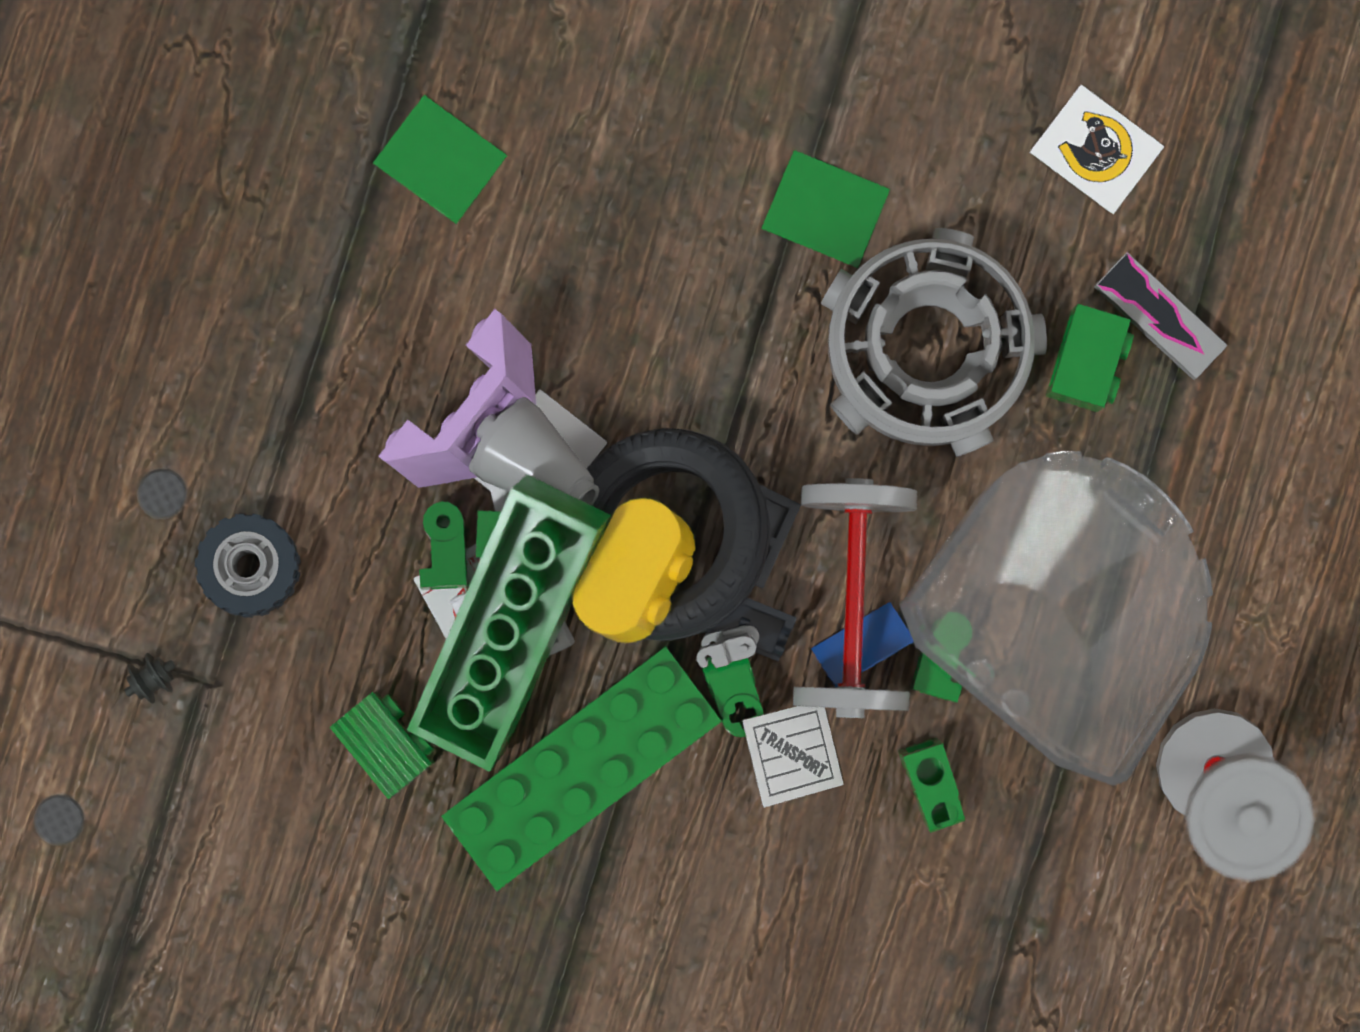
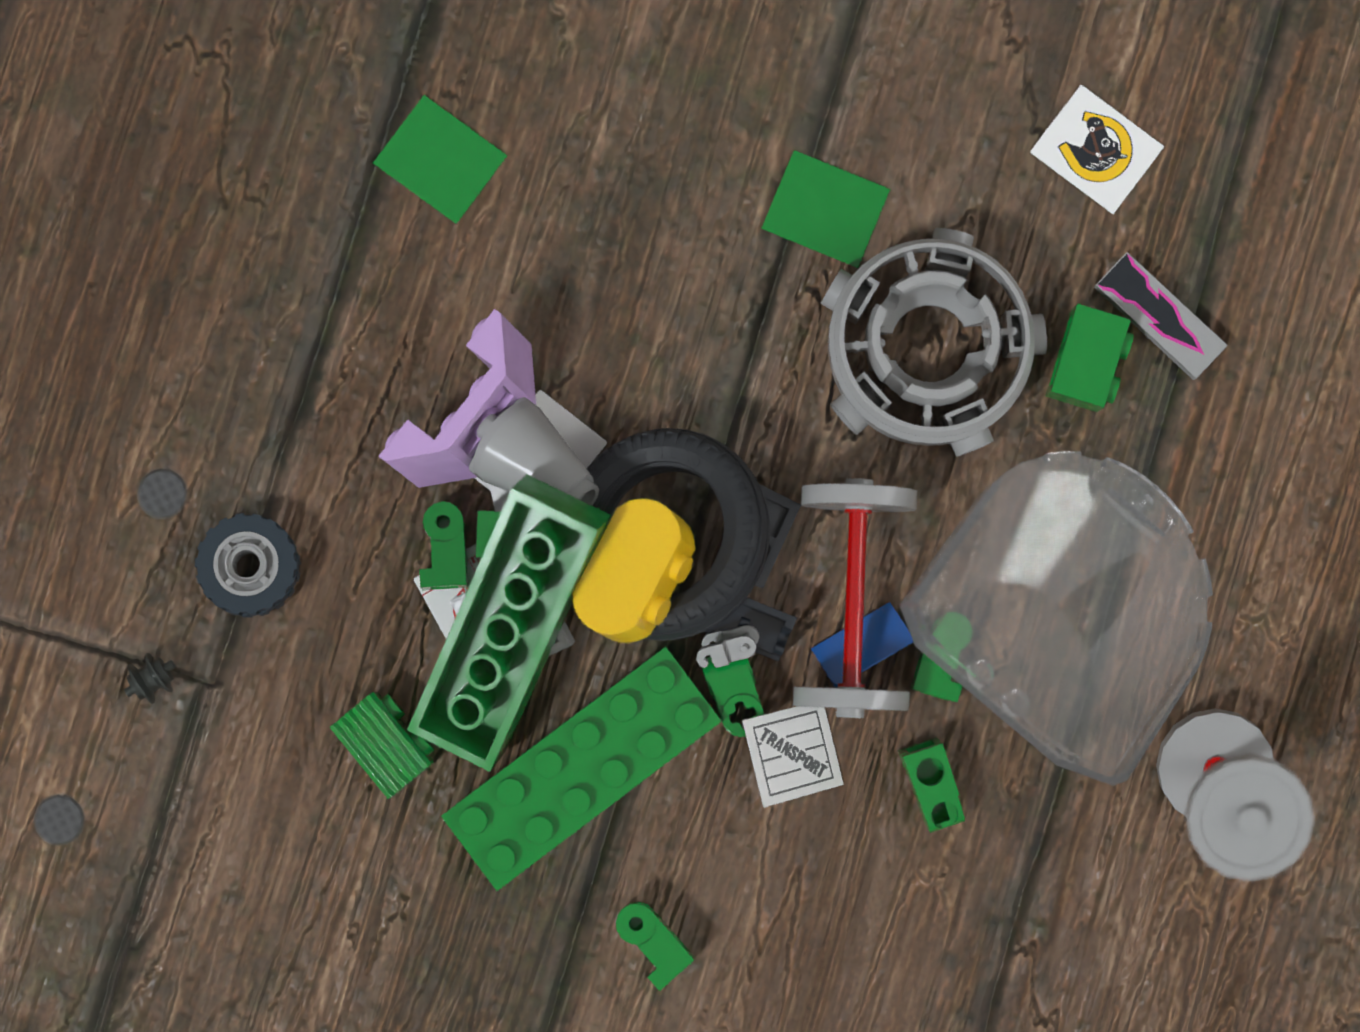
(644, 927): none -> green leg

